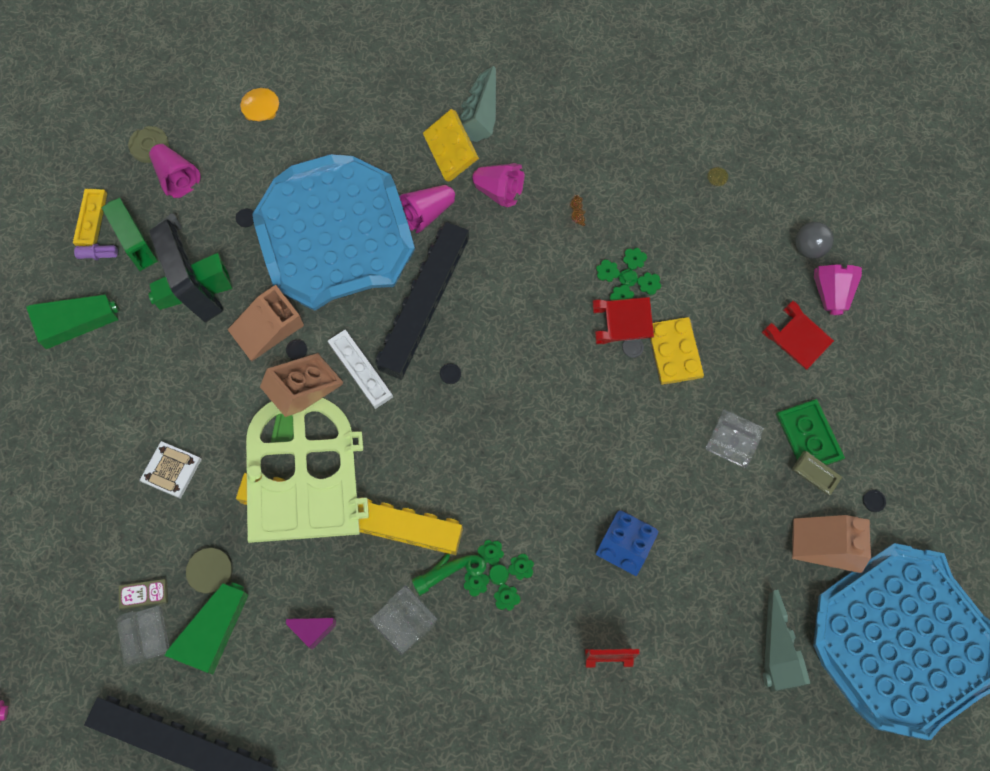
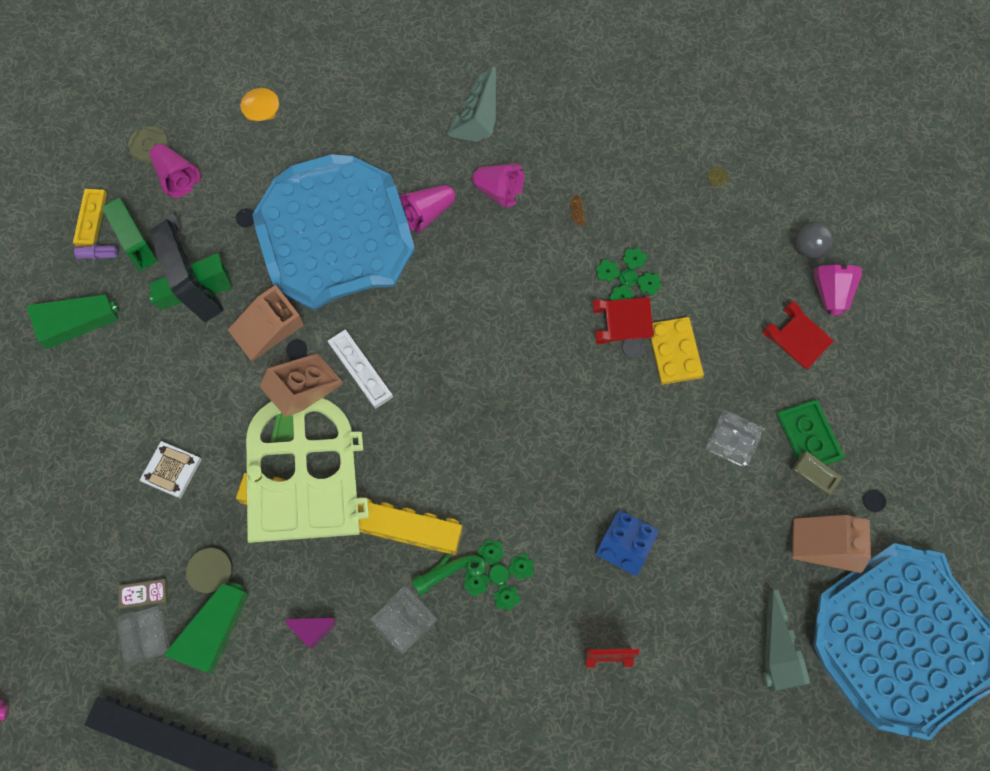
(423, 301): black brick -> none
(450, 145): yellow plate -> none
(450, 373): black piece -> none

